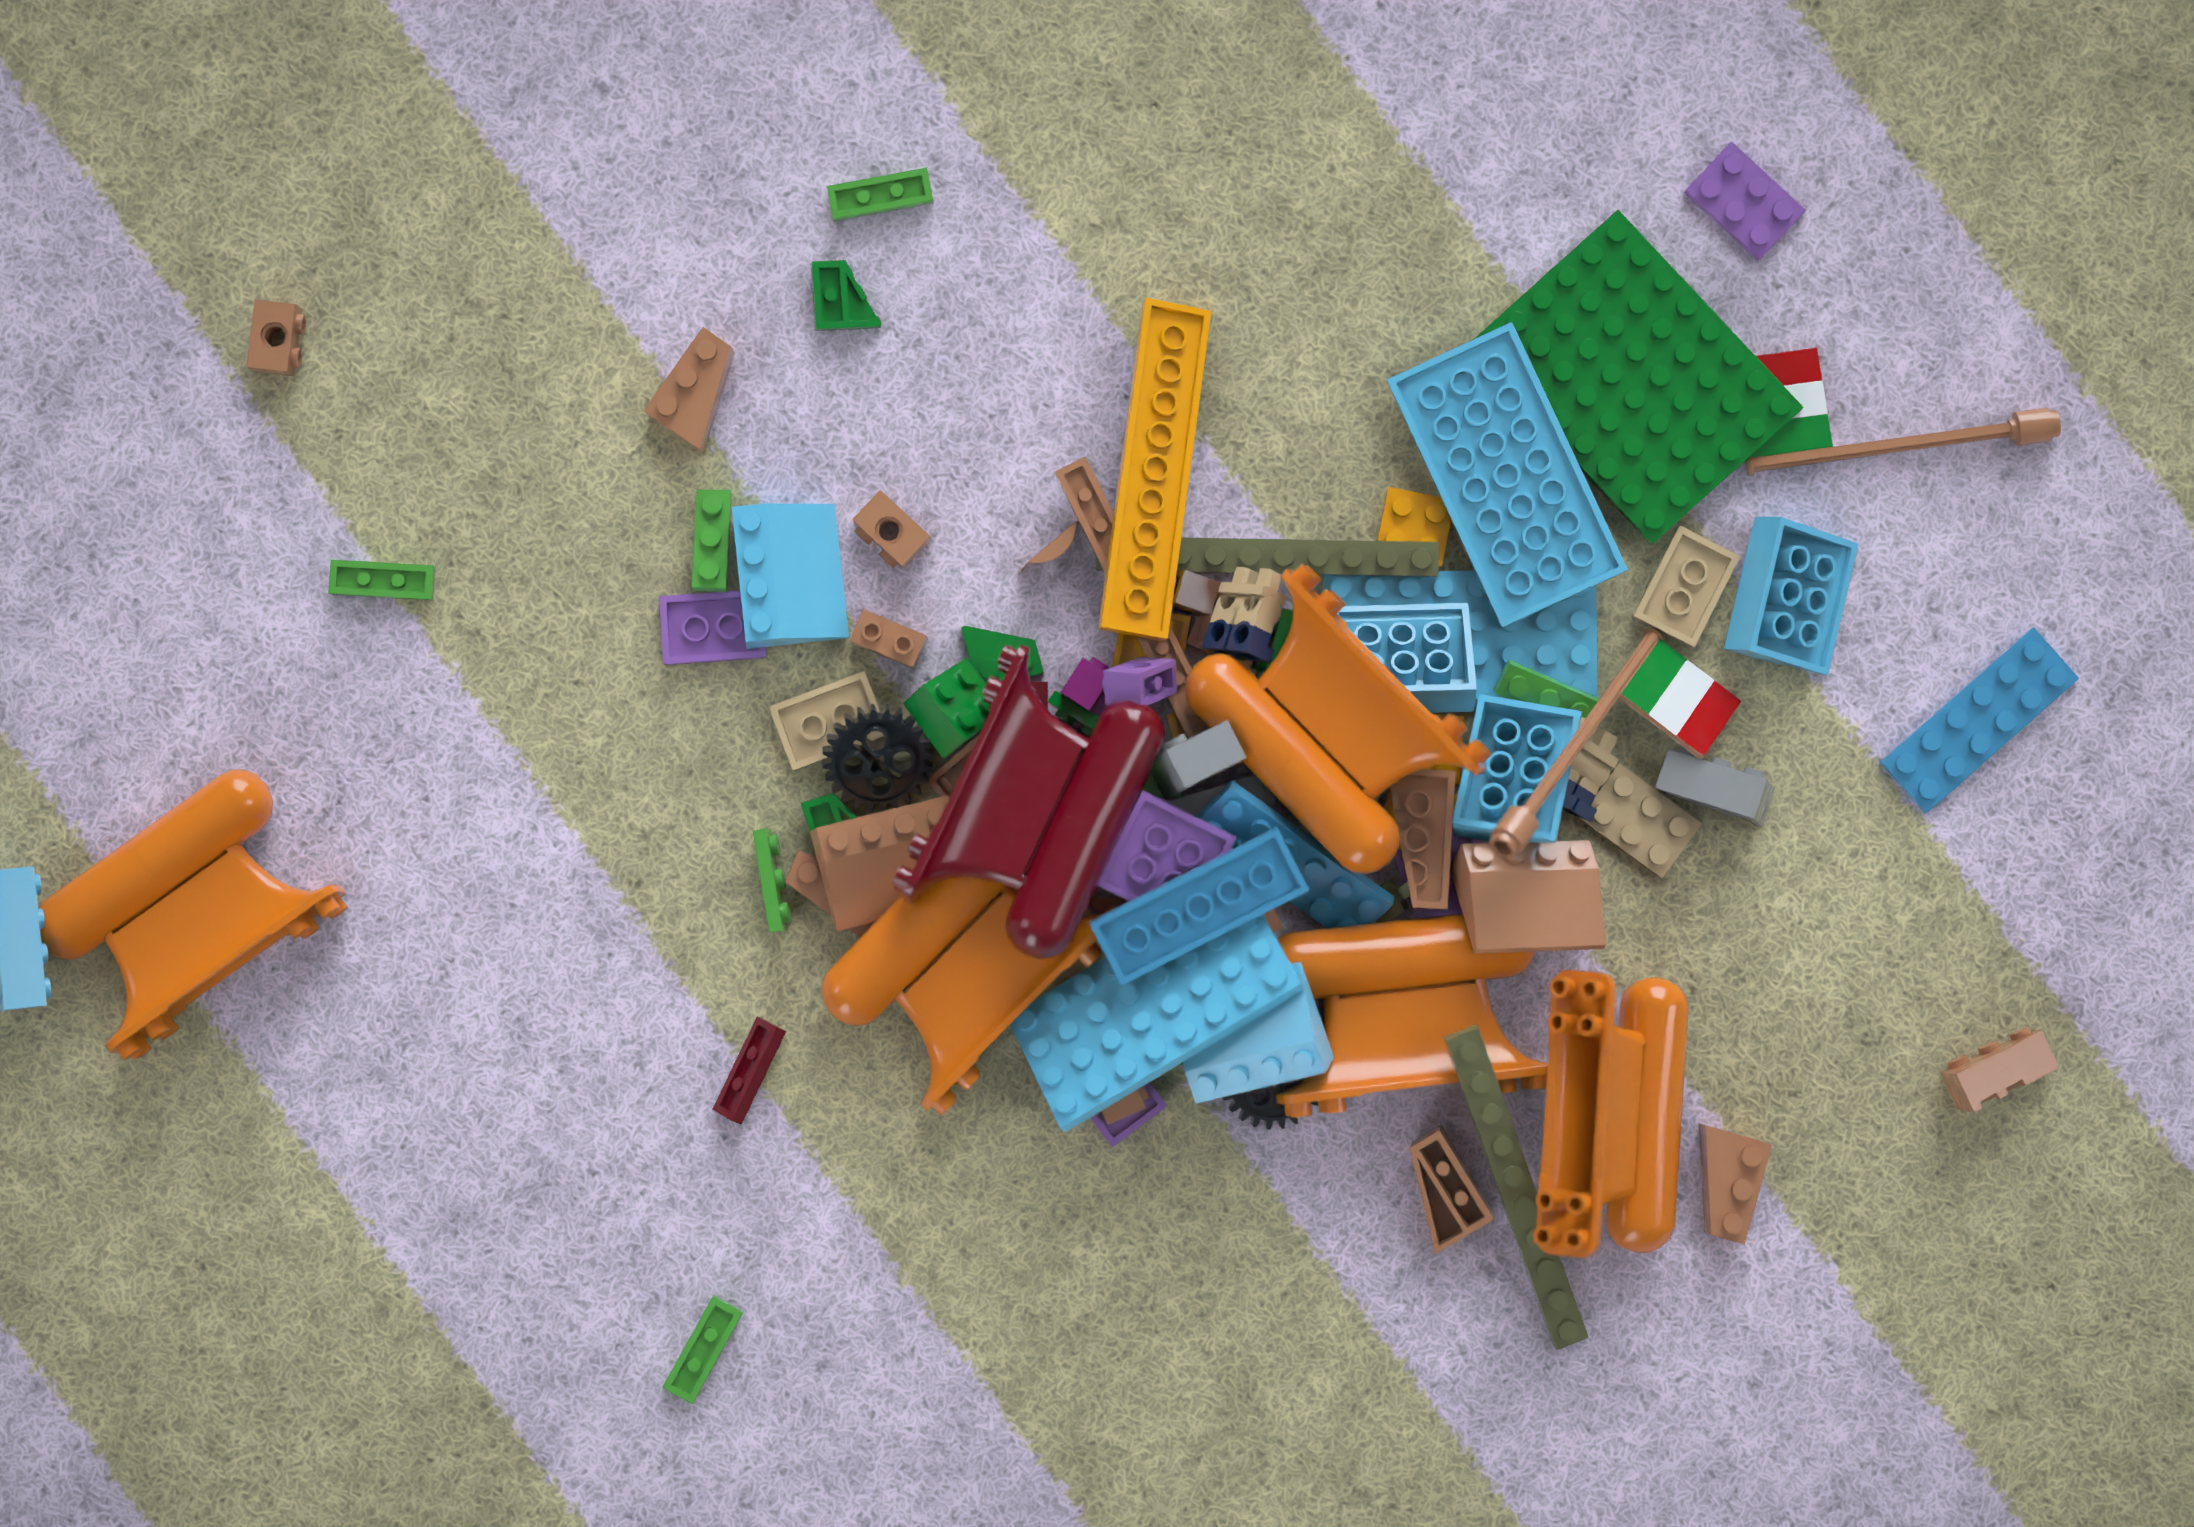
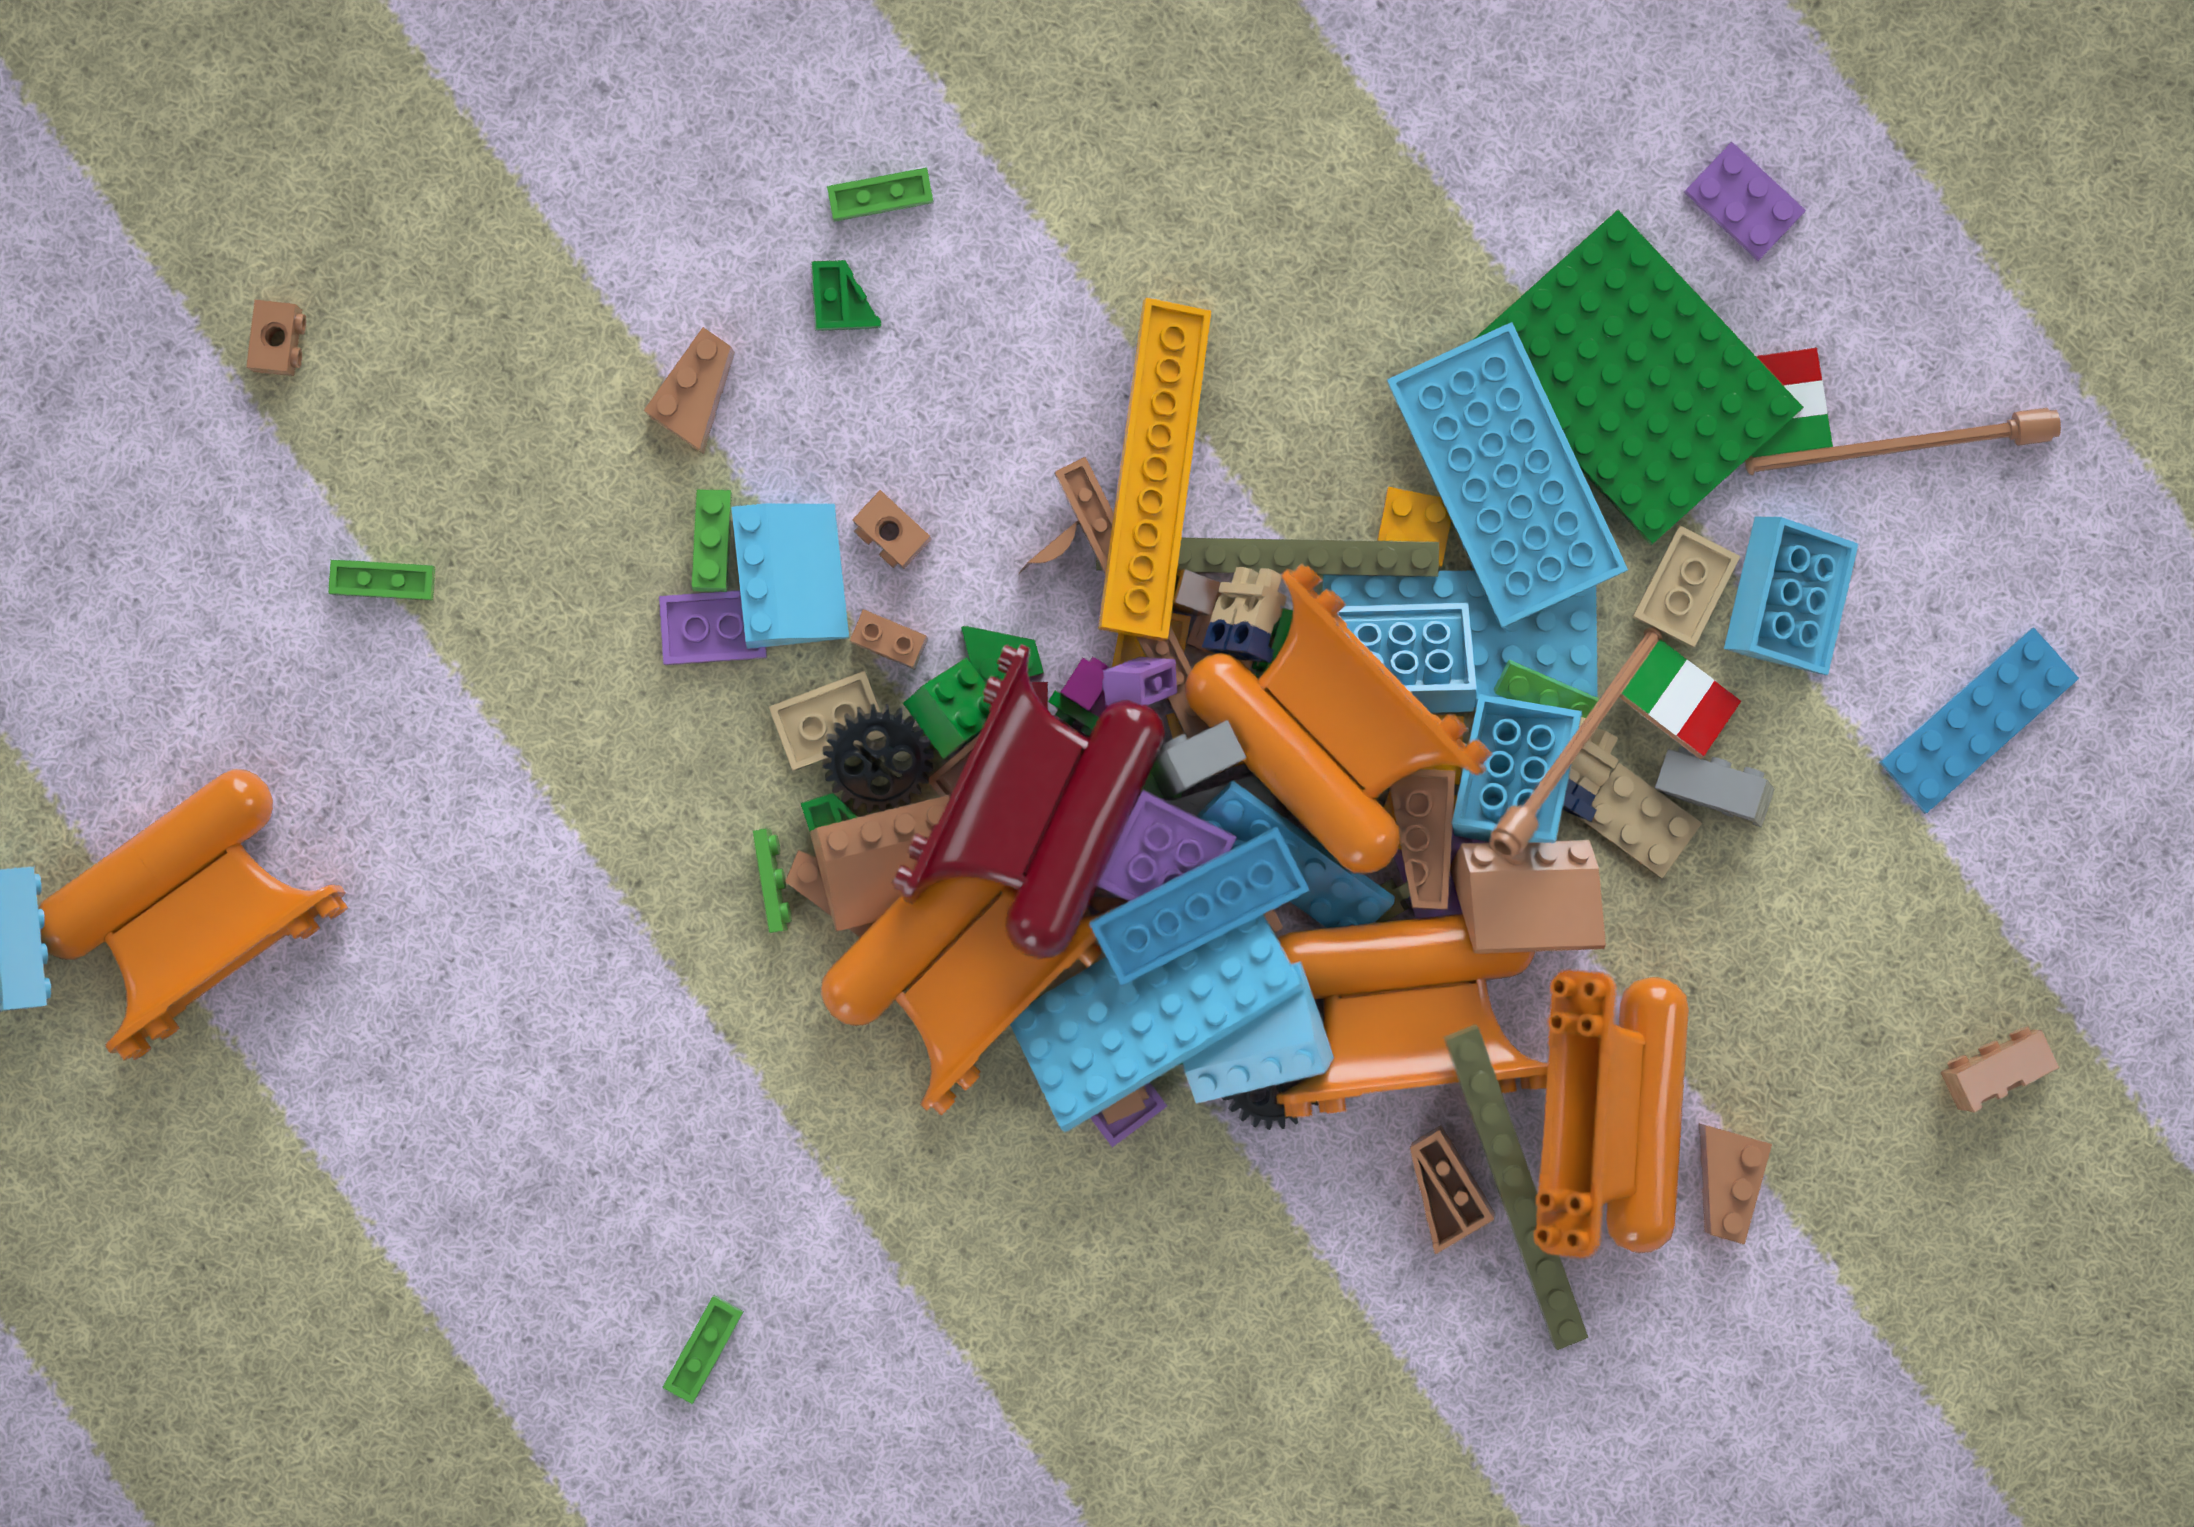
(749, 1070): dark red plate -> none

